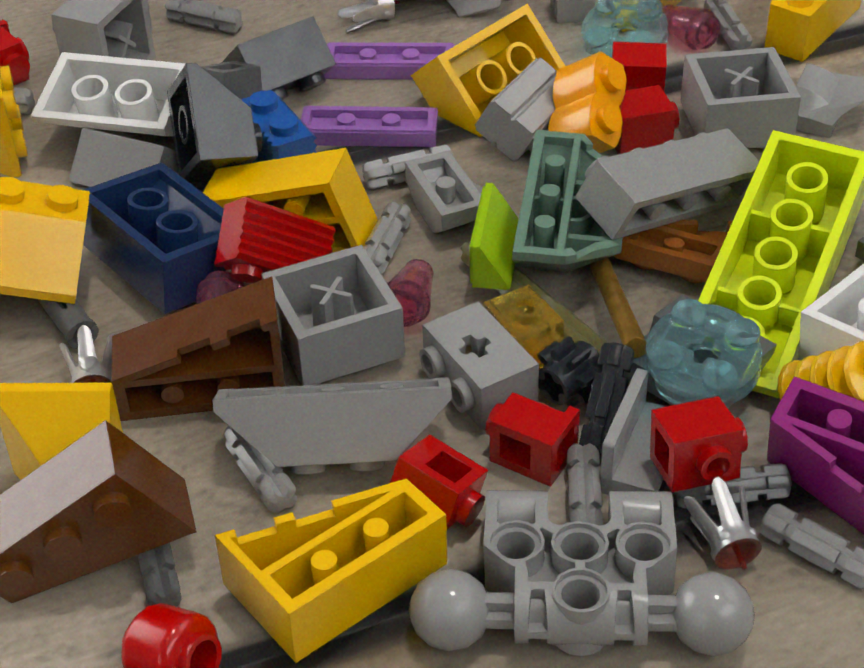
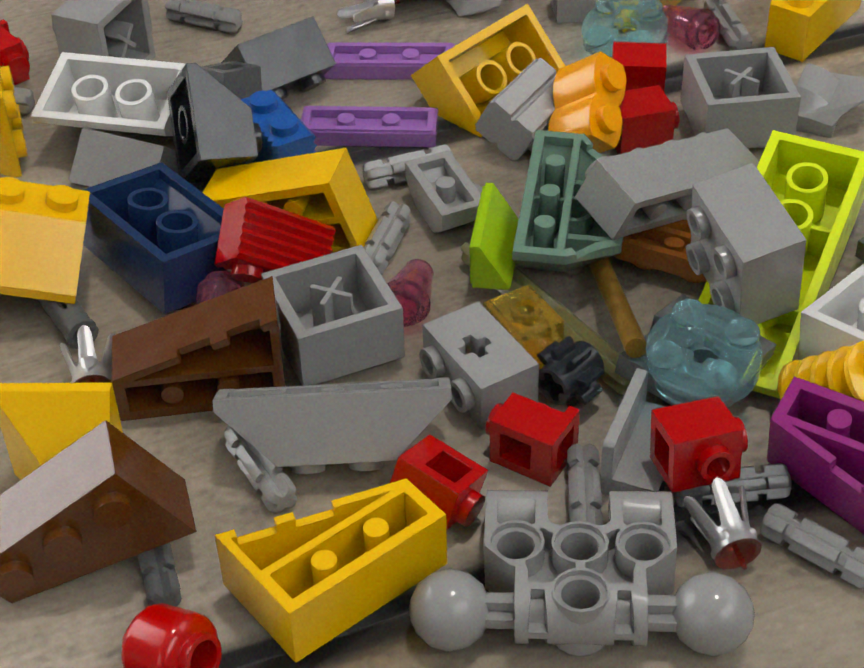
(606, 392): black axle -> none
(745, 245): none -> light grey brick

